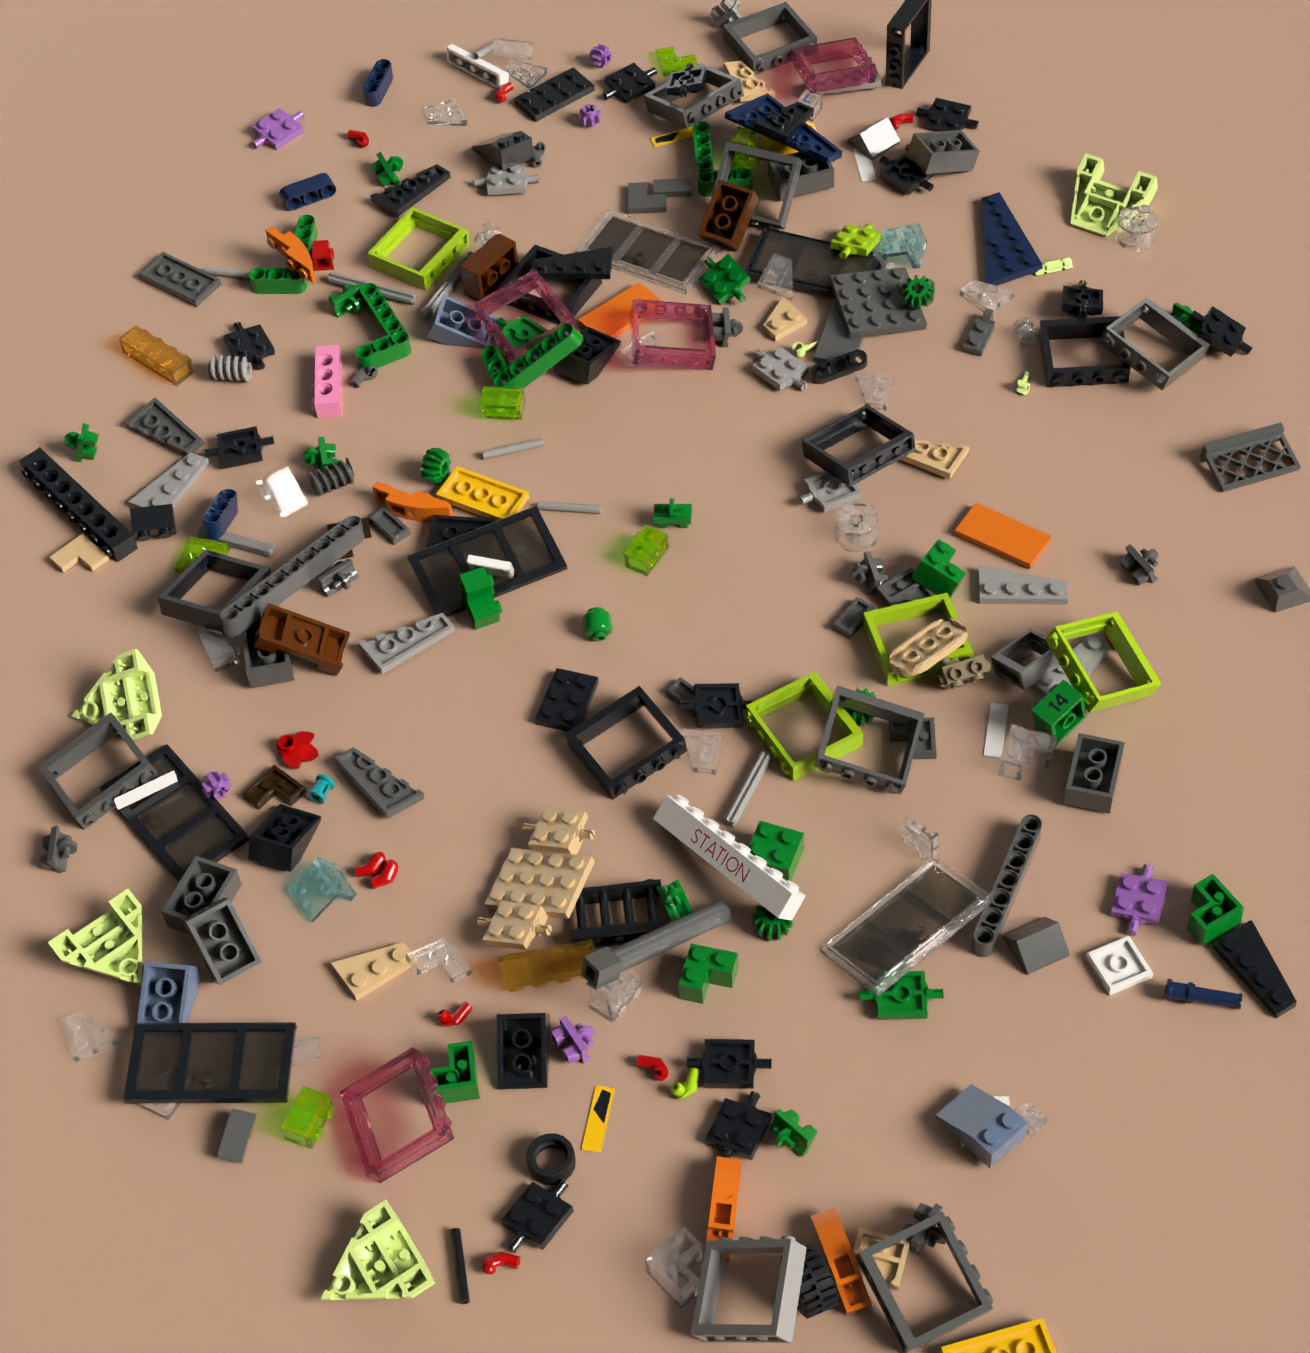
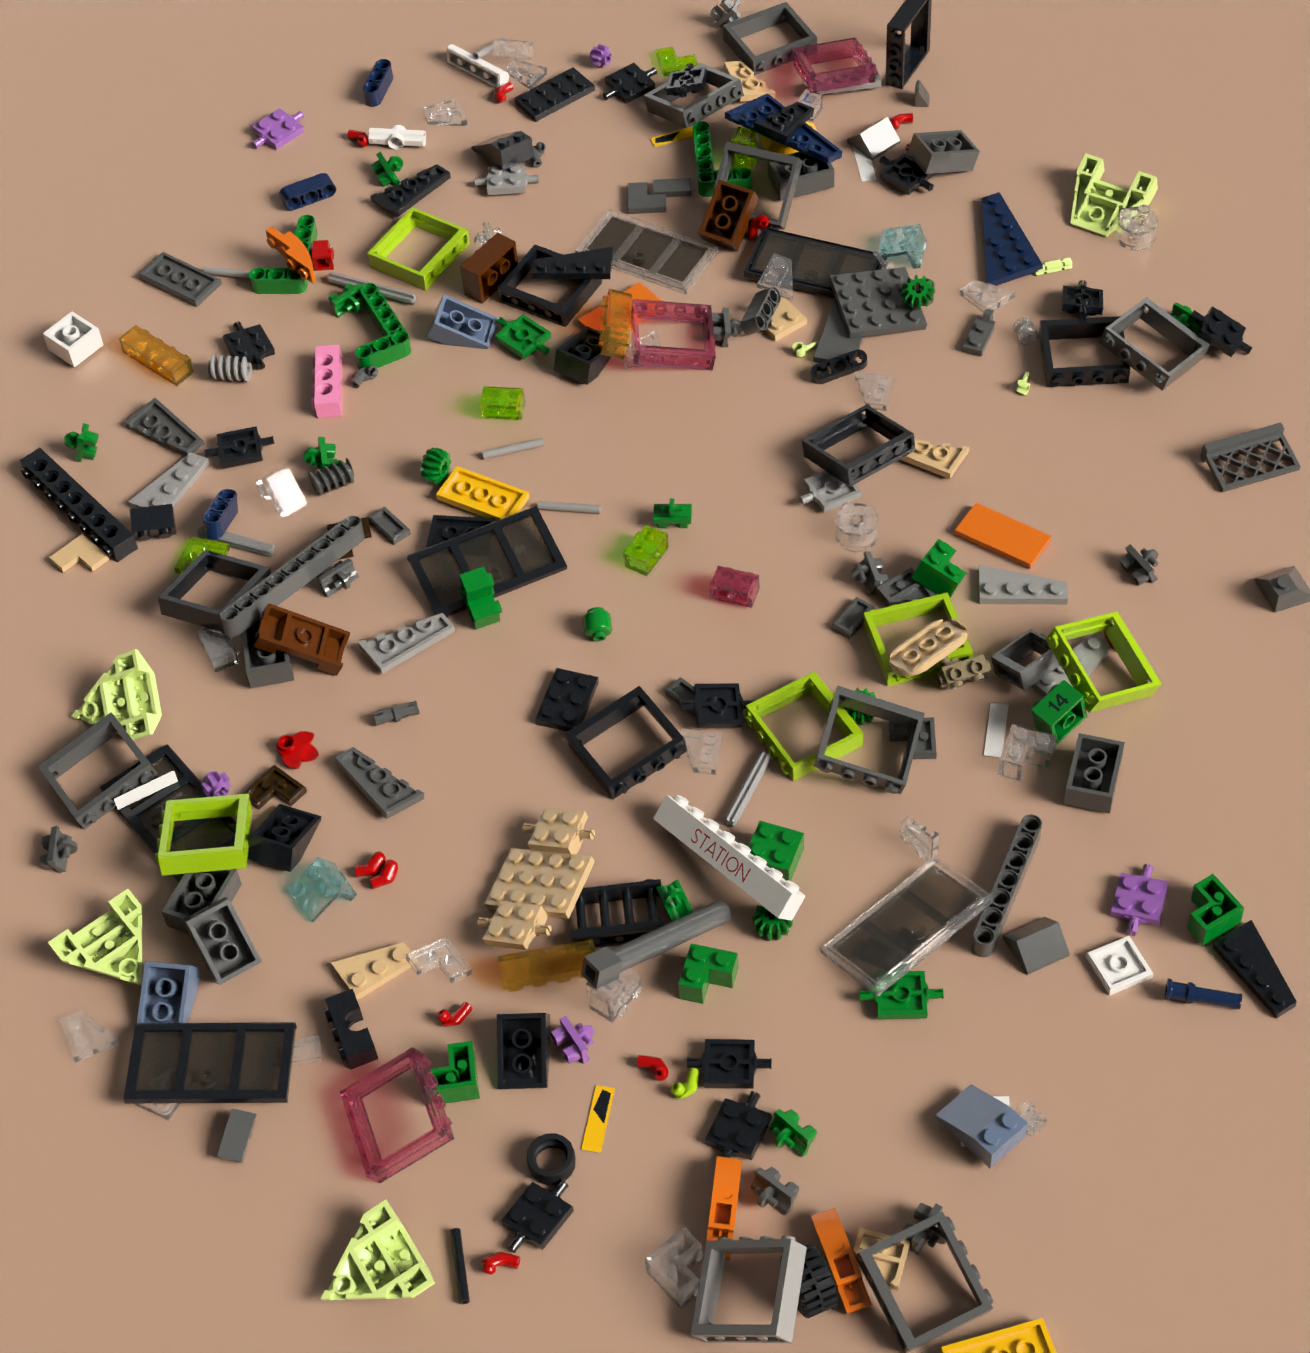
(73, 339): none -> white brick
(211, 858): none -> lime window
(307, 1117): clear neon green brick -> none
(320, 788): teal bush -> none
(356, 1045): none -> black arch
(396, 713): none -> dark grey pin
(397, 137): none -> white piece
(414, 507): orange slope -> none
(447, 286): light grey axle -> none
(492, 566): white tile -> none
(509, 294): clear pink window -> none
(533, 362): green beam -> none
(589, 115): medium lavender gear -> none
(615, 324): none -> clear yellow brick
(725, 279): green plate -> none
(734, 586): none -> clear pink brick
(757, 223): none -> red arm
(760, 310): none -> dark grey beam
(772, 1191): none -> dark grey hips
(780, 369): light grey plate -> none
(856, 240): lime plate -> none
(921, 95): none -> flat silver slope
(947, 116): black plate -> none

